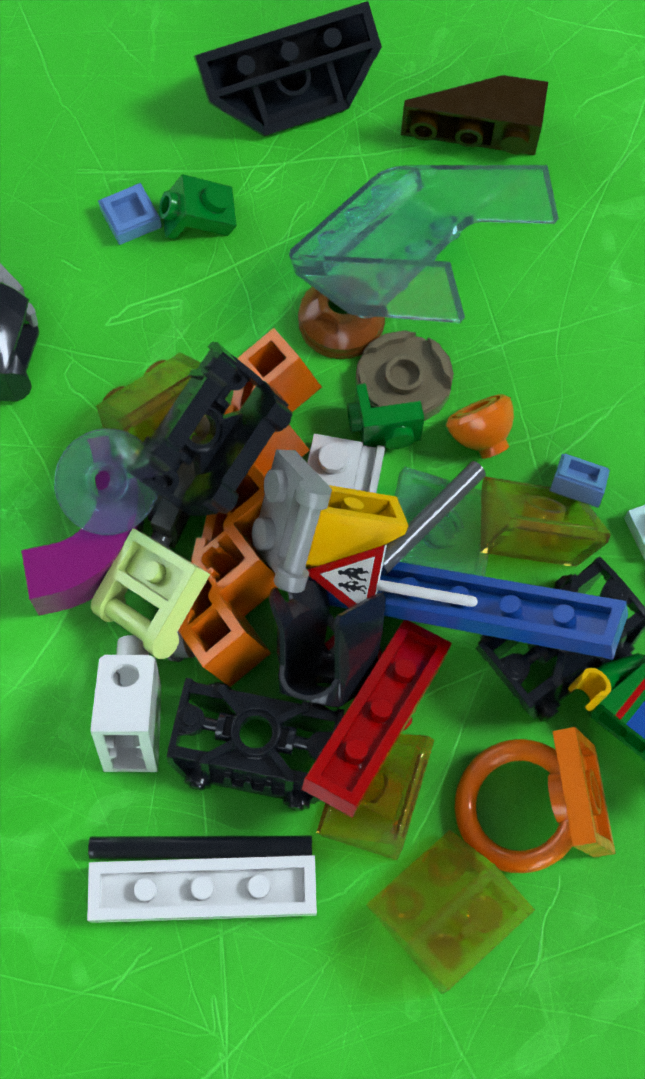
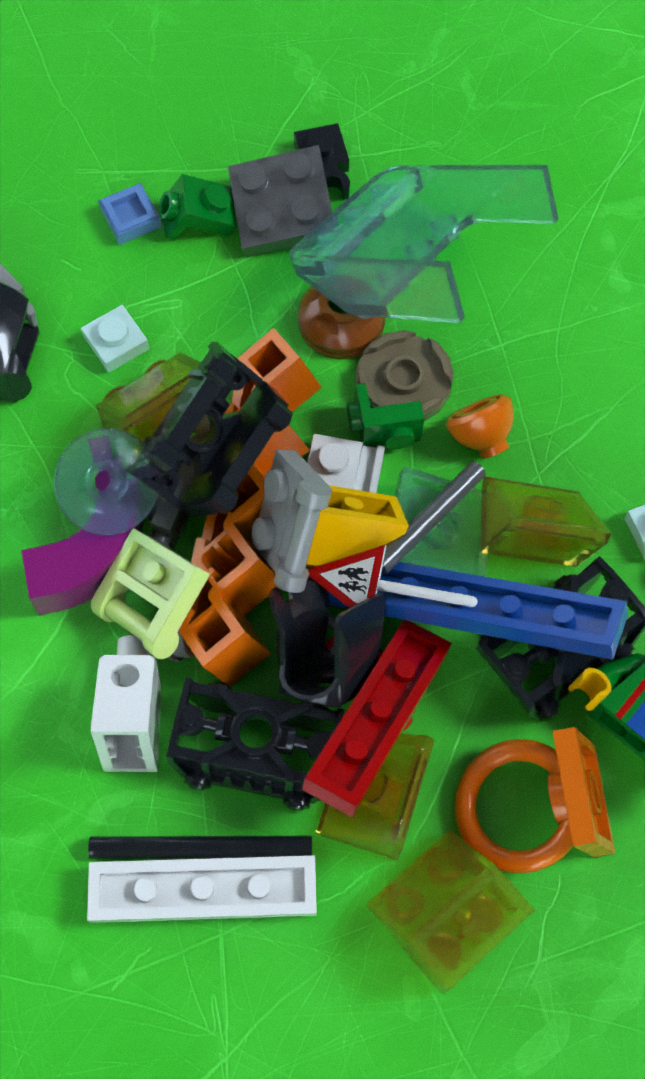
(115, 338): none -> light aqua plate
(279, 199): none -> flat silver plate
(292, 71): black wedge -> none
(332, 151): none -> black plate
(489, 114): dark brown slope -> none
(580, 480): medium blue tile -> none

